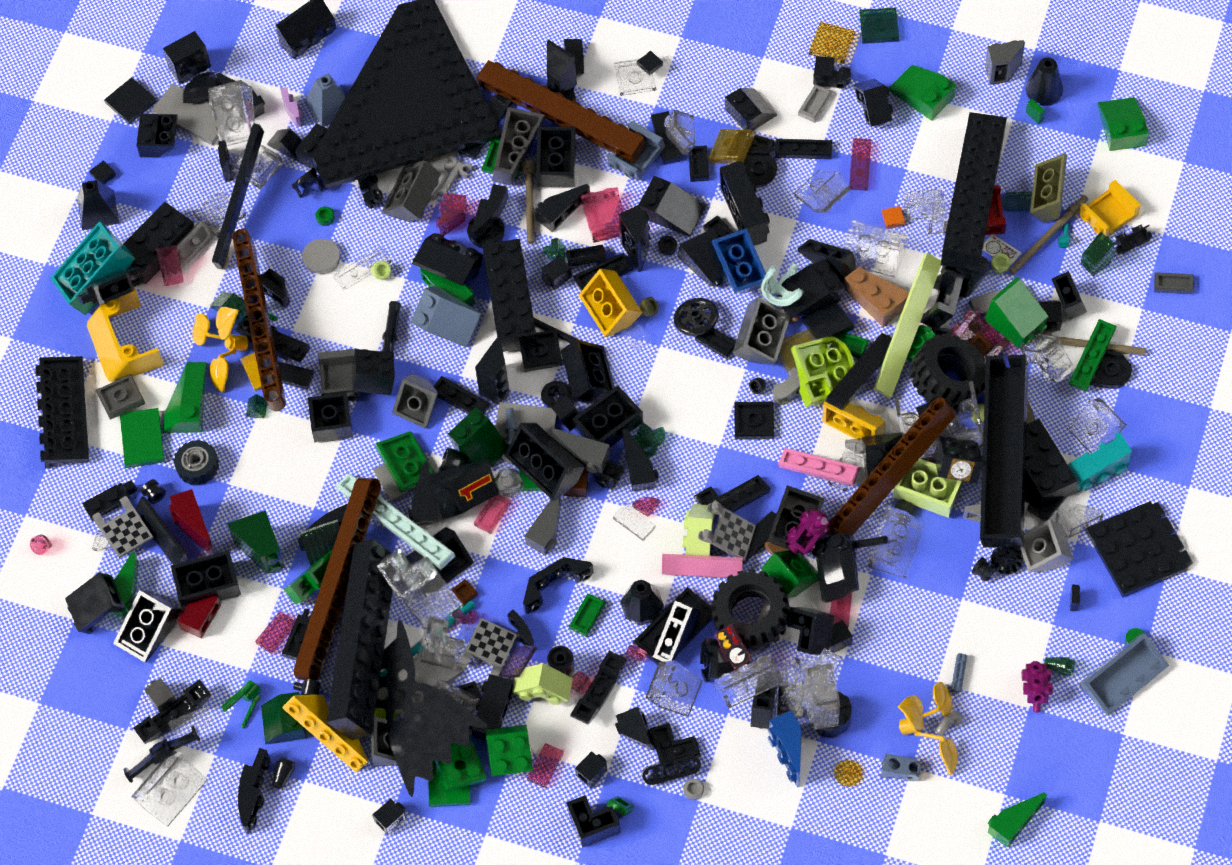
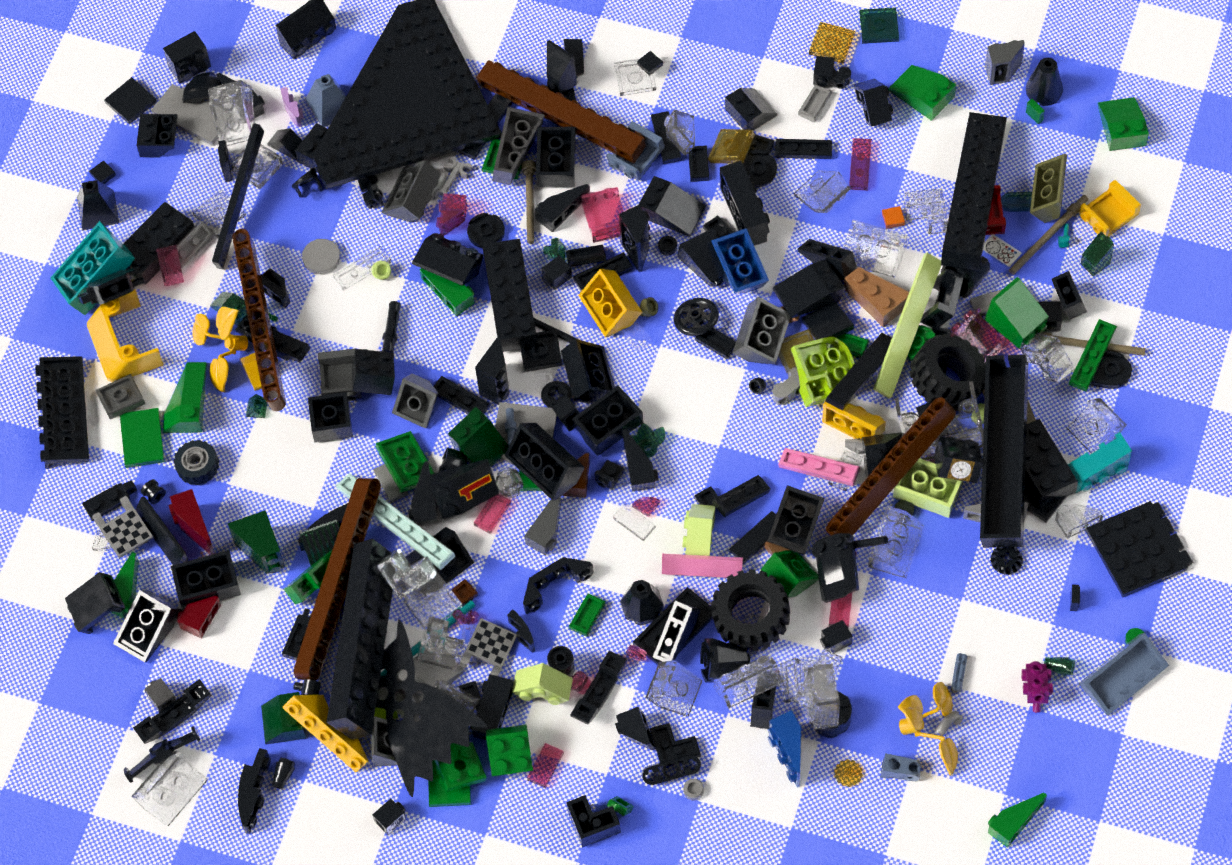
(40, 544): clear pink tile -> none
(199, 718): clear tile -> none
(247, 692): green plant -> none
(275, 632): clear pink tile -> none
(295, 375): black tile -> none
(325, 216): green tile -> none
(446, 316): sand blue slope -> none
(489, 210): black slope -> none
(518, 661): clear purple piece -> none
(588, 452): dark grey slope -> none
(591, 769): black brick -> none
(731, 532): light grey flag -> none
(733, 646): tile -> none
(754, 420): black tile -> none
(775, 287): light aqua helmet -> none
(785, 698): clear piece -> none
(811, 527): magenta brick -> none
(814, 629): black brick -> none
(981, 343): reddish brown tile -> none
(983, 569): black wheel -> none
(1000, 263): yellowish green tile -> none
(1046, 547): light grey slope -> none
(1139, 235): black hinge -> none
(1173, 283): dark grey tile -> none

